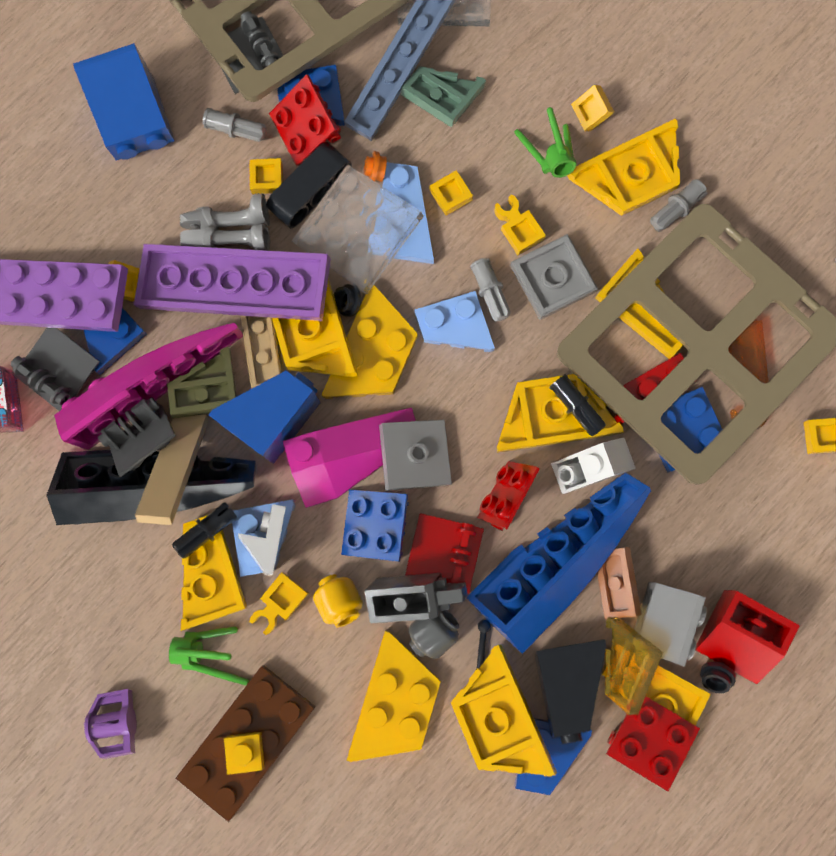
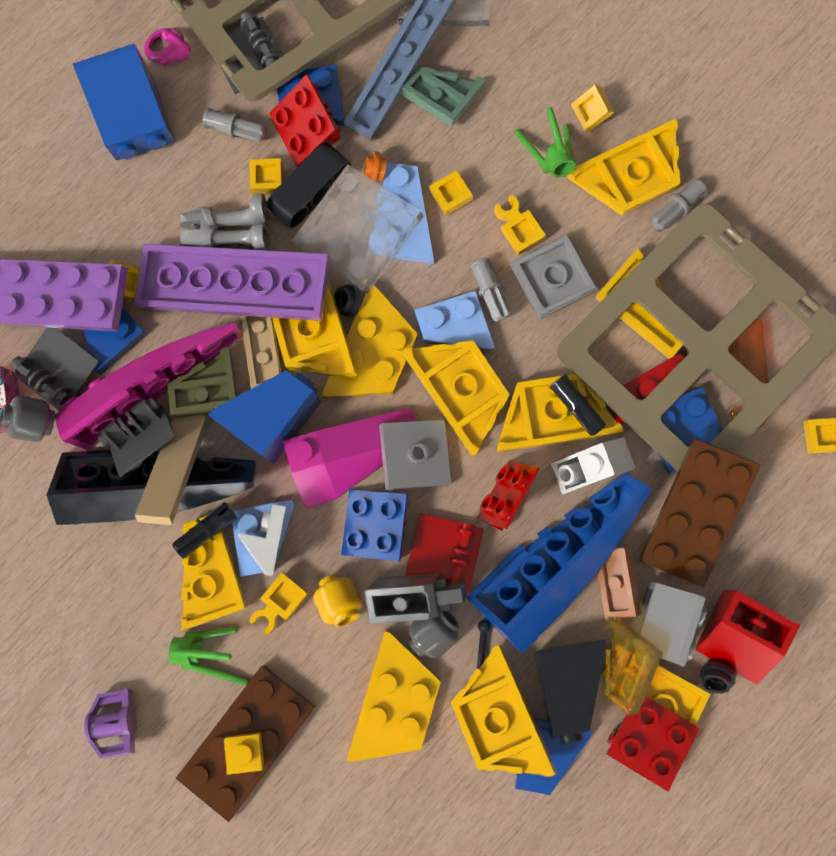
(27, 419): none -> dark grey head
(177, 50): none -> dark pink piece
(461, 387): none -> yellow wing
(699, 512): none -> reddish brown plate

